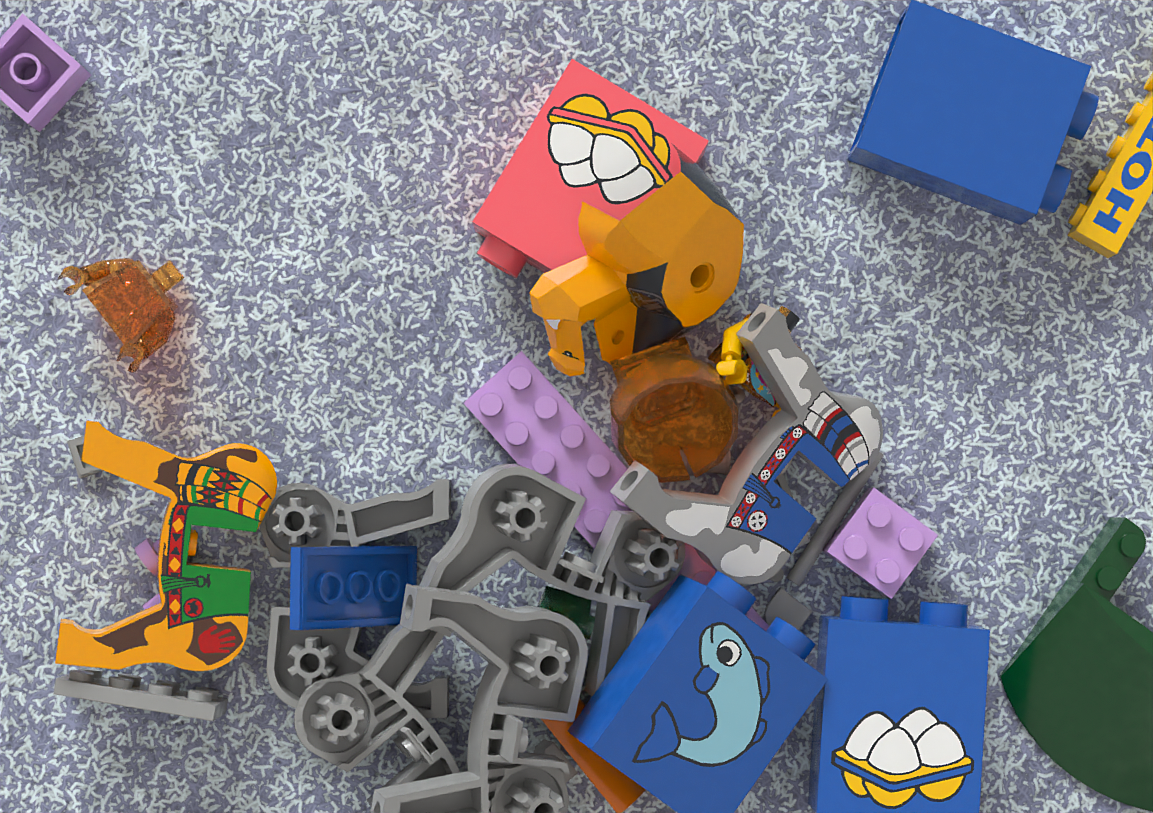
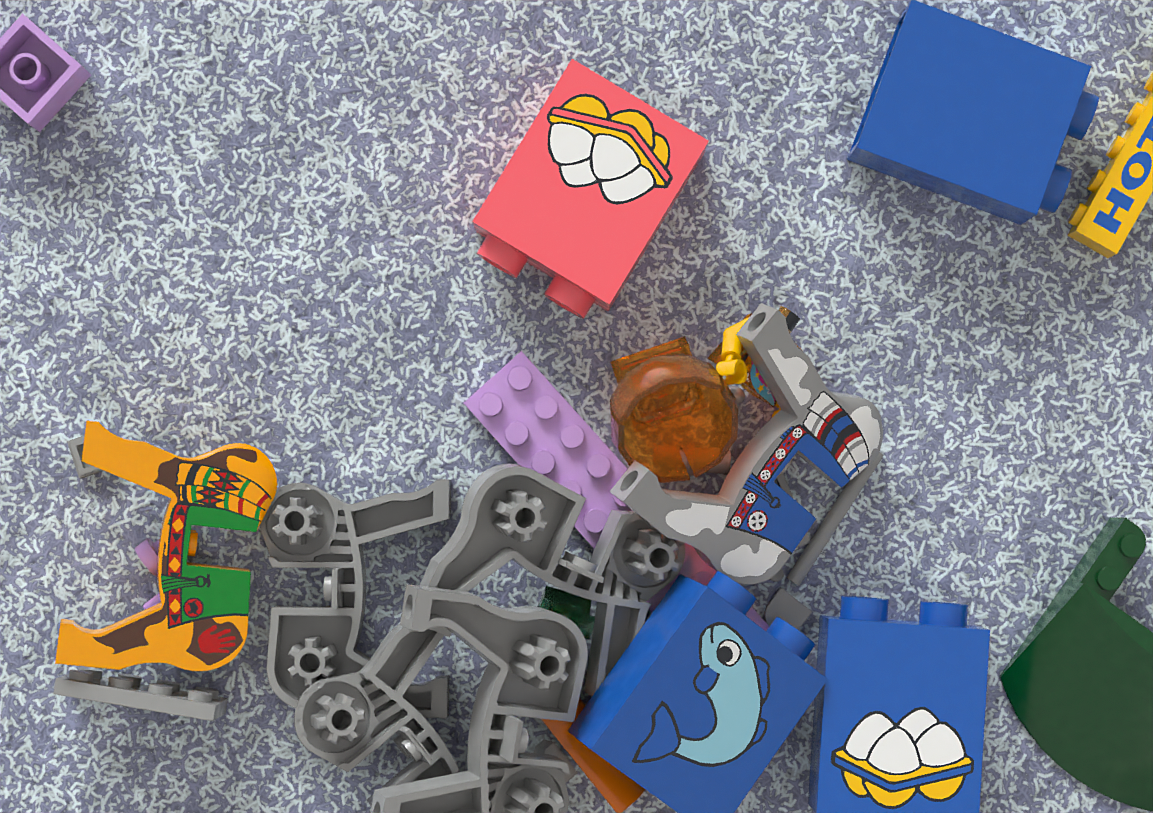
(130, 302): clear orange torso -> none
(349, 585): blue tile -> none
(645, 274): light orange piece -> none
(880, 542): lavender brick -> none

